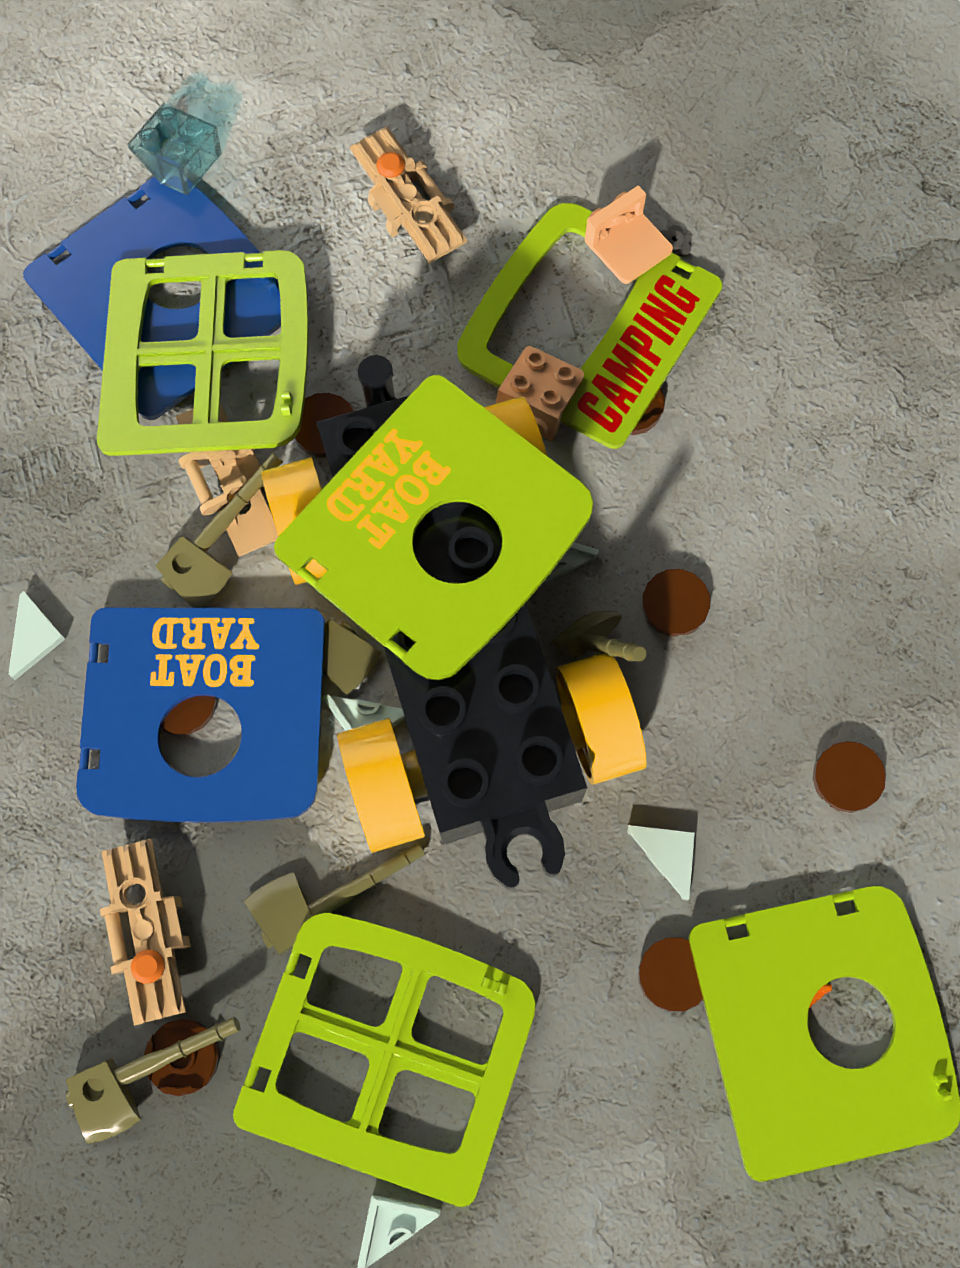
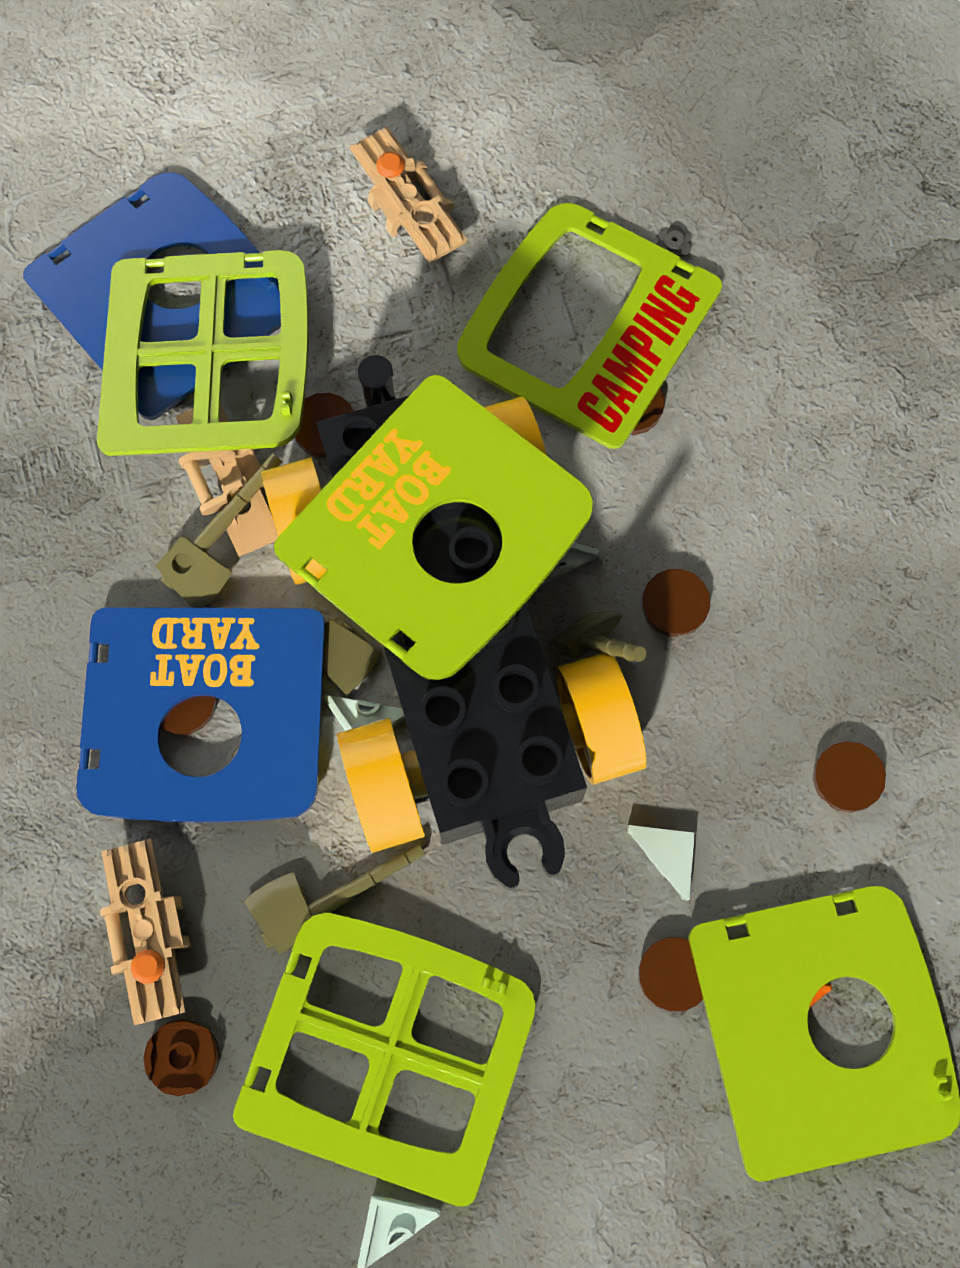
(32, 638): light aqua tile -> none
(101, 1092): olive piece -> none
(176, 147): clear light blue slope -> none
(546, 386): light nougat bracket -> none
(626, 237): light nougat bracket -> none

